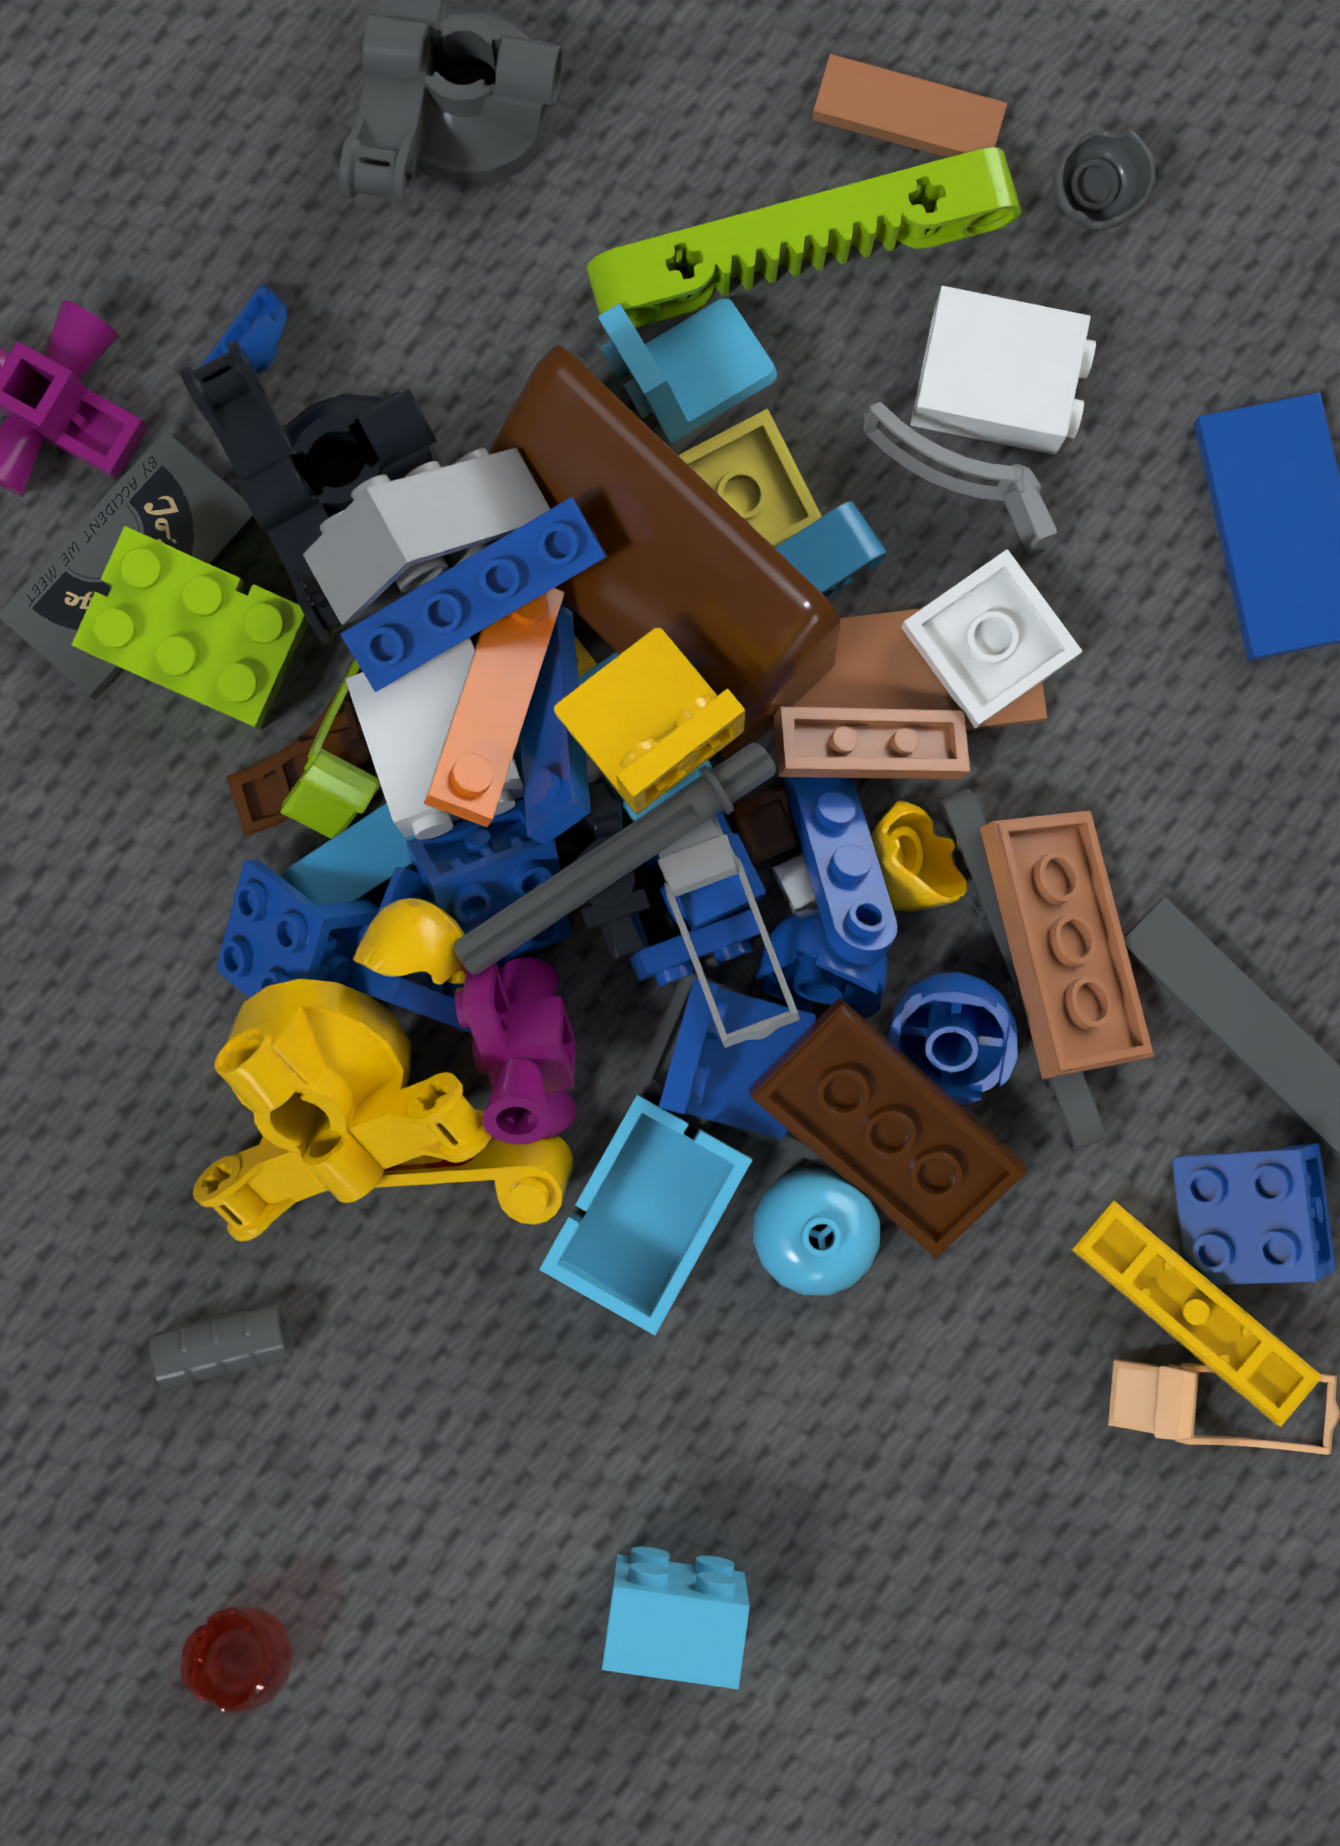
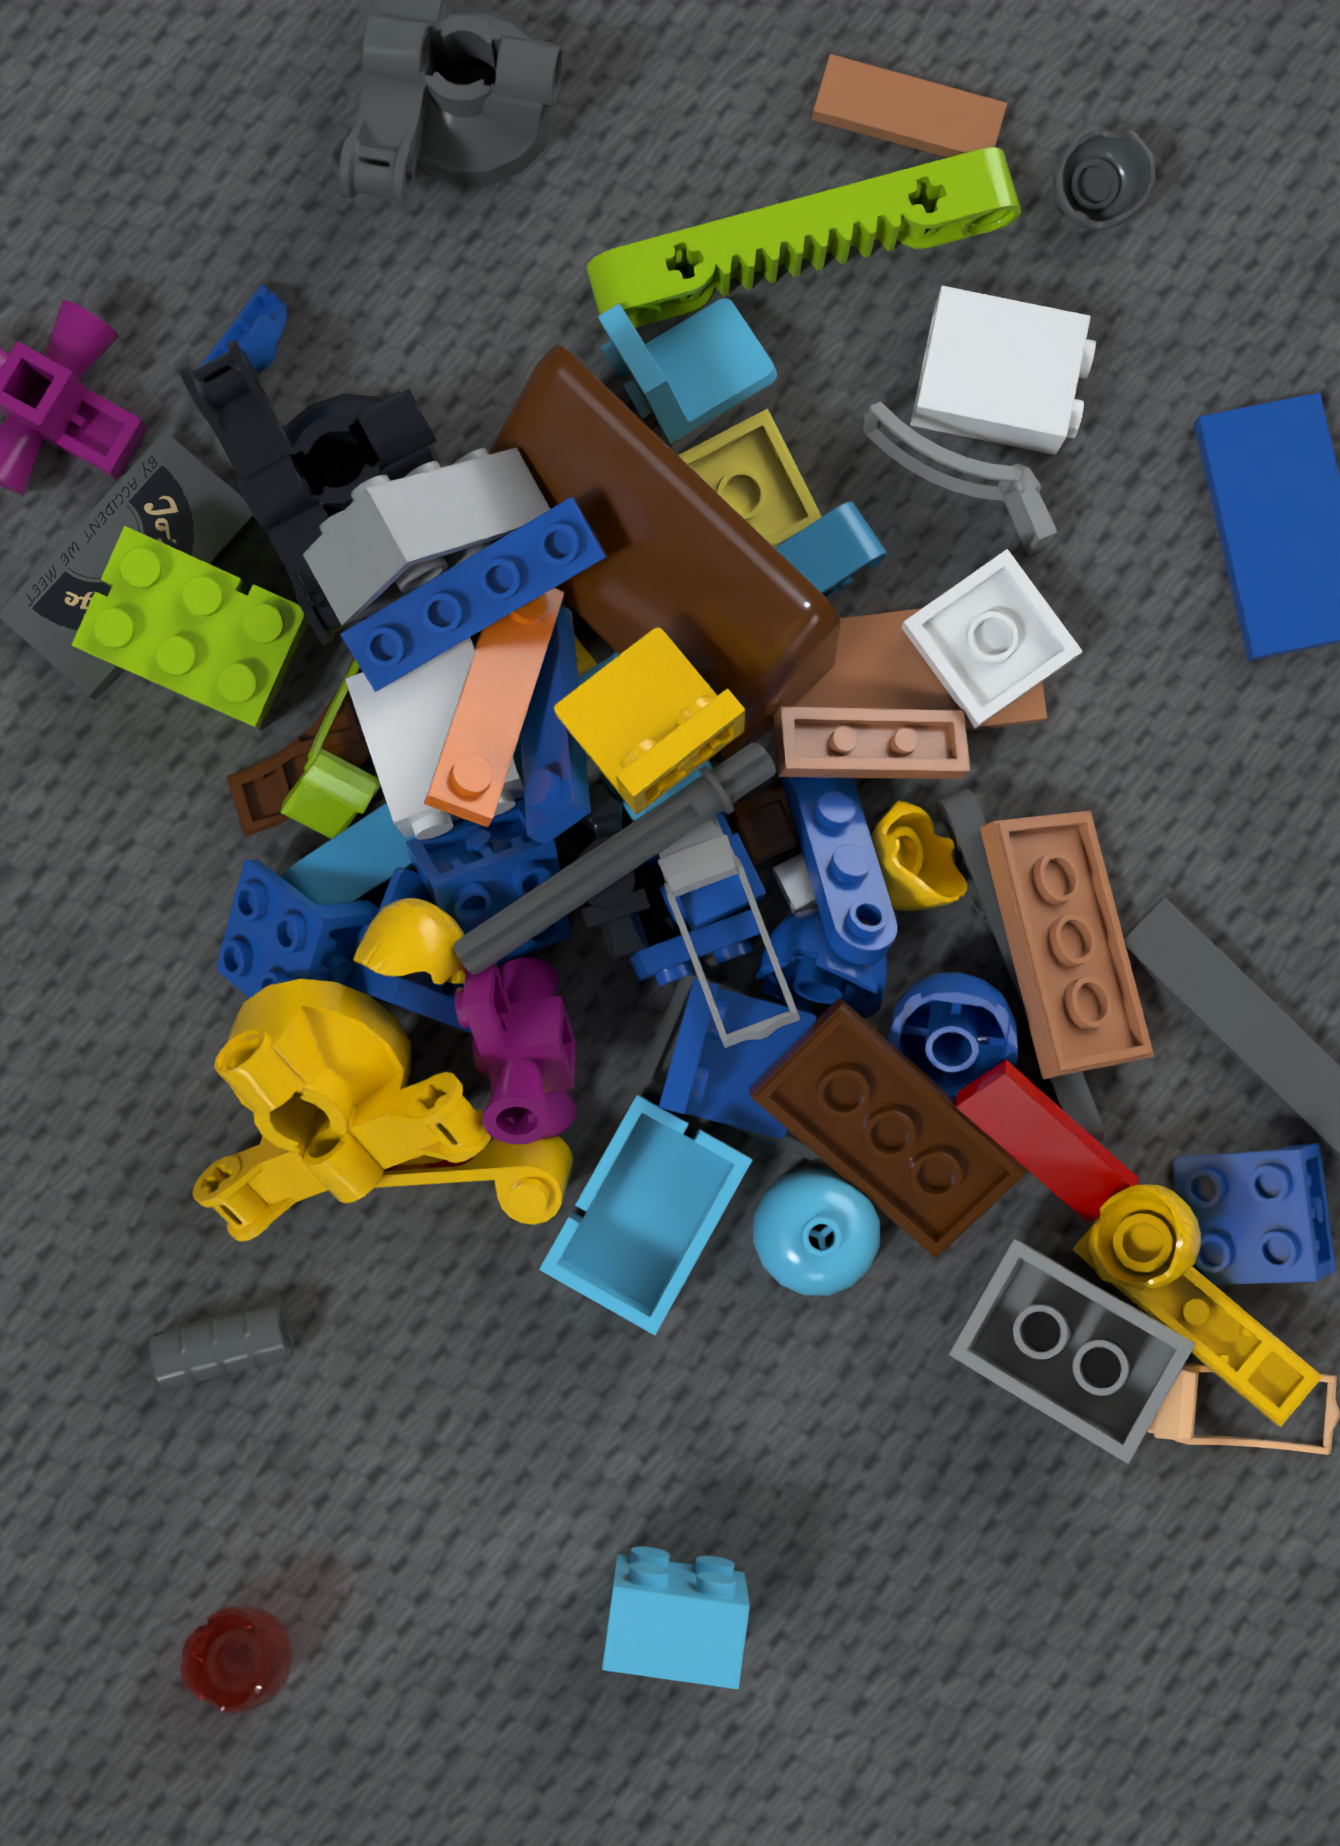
(1044, 1139): none -> red tile
(1072, 1350): none -> light grey brick
(1144, 1238): none -> yellow hair

